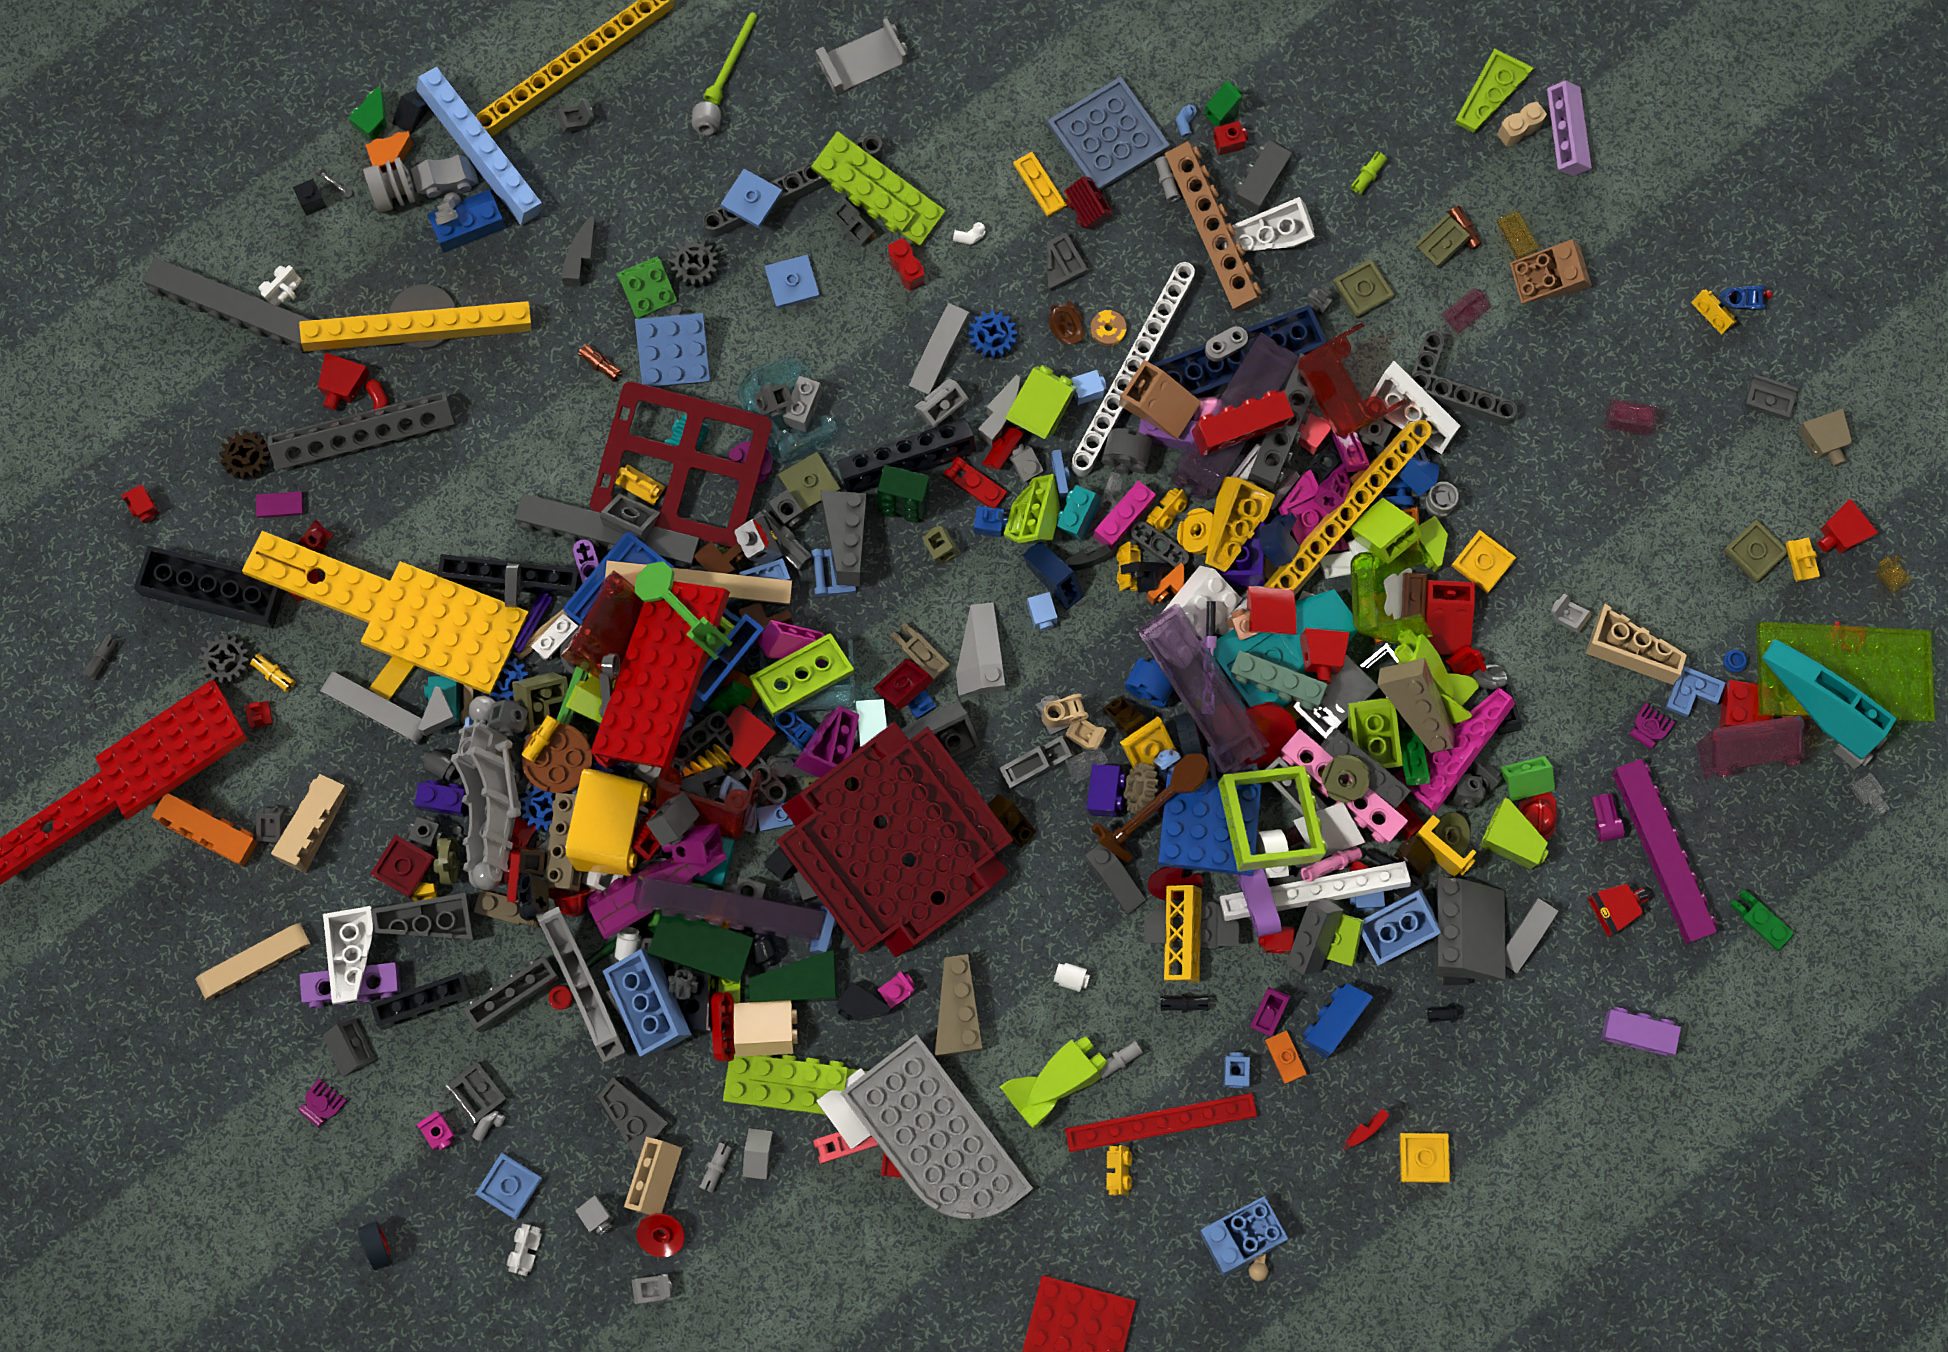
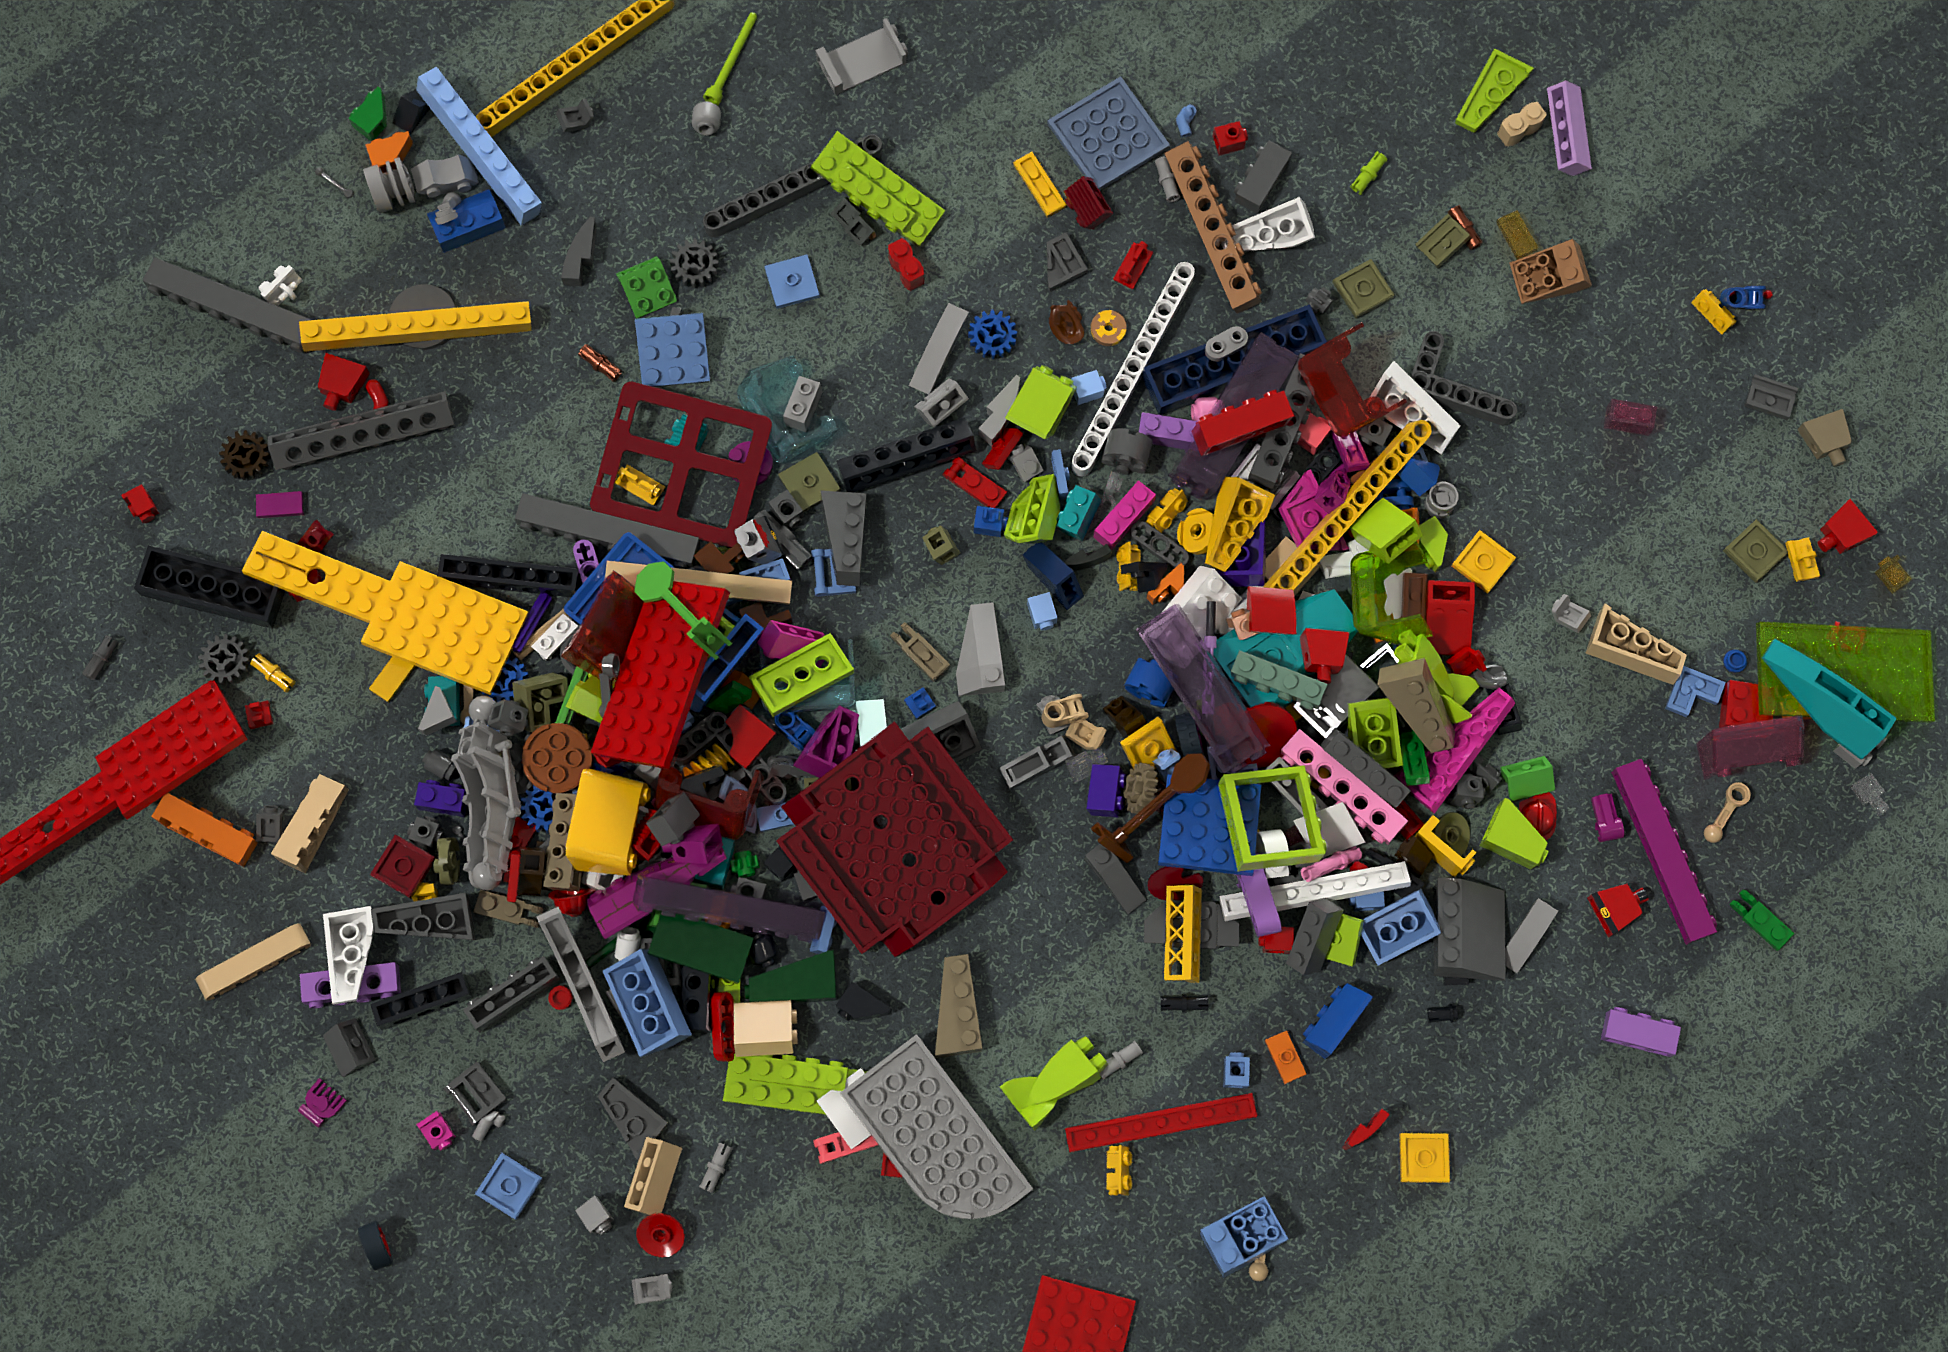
(309, 197): black brick -> none
(373, 706): light grey beam -> none
(512, 585): dark grey beam -> none
(520, 1258): white hinge -> none
(532, 895): black piece -> none
(540, 738): yellow pin -> none
(629, 516): dark grey slope -> none
(682, 984): dark grey gear -> none
(744, 864): none -> green gear
(751, 198): medium blue plate -> none
(757, 1153): light grey slope -> none
(773, 399): dark grey brick -> none
(897, 989): dark pink bracket -> none
(903, 494): dark green brick -> none
(903, 684): dark red plate -> none
(972, 236): white arm -> none
(1012, 820): dark brown slope -> none
(1071, 977): white brick -> none
(1133, 265): none -> red hinge
(1159, 400): medium nougat slope -> none
(1224, 104): green slope -> none
(1269, 1011): magenta slope -> none
(1277, 542): dark blue brick -> none
(1346, 765): olive plate -> none
(1466, 310): clear pink slope -> none
(1648, 729): magenta piece -> none
(1713, 832): none -> tan piece

